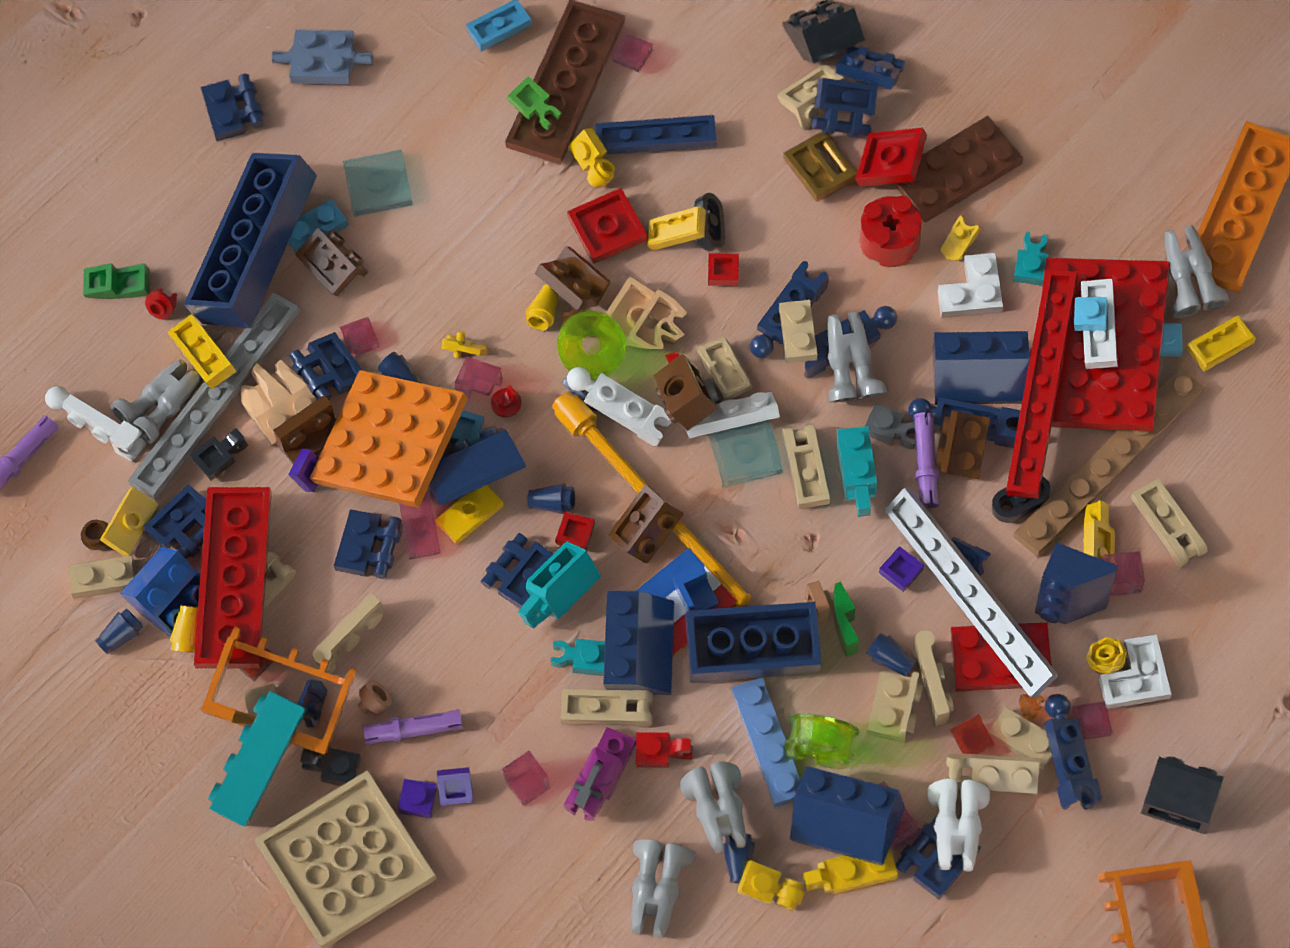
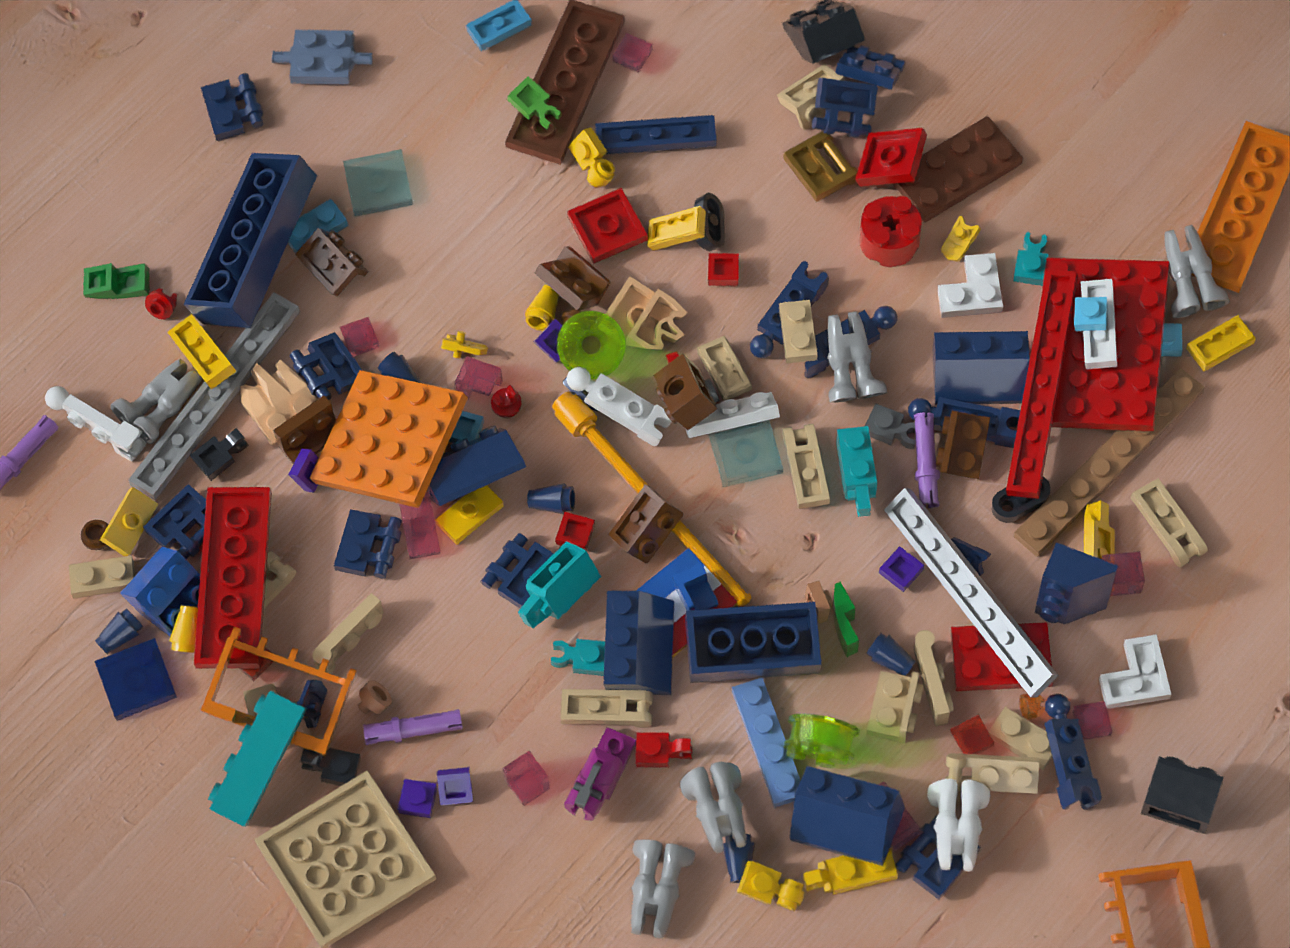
(135, 679): none -> clear blue plate
(548, 340): none -> dark purple plate
(1106, 656): yellow plate -> none

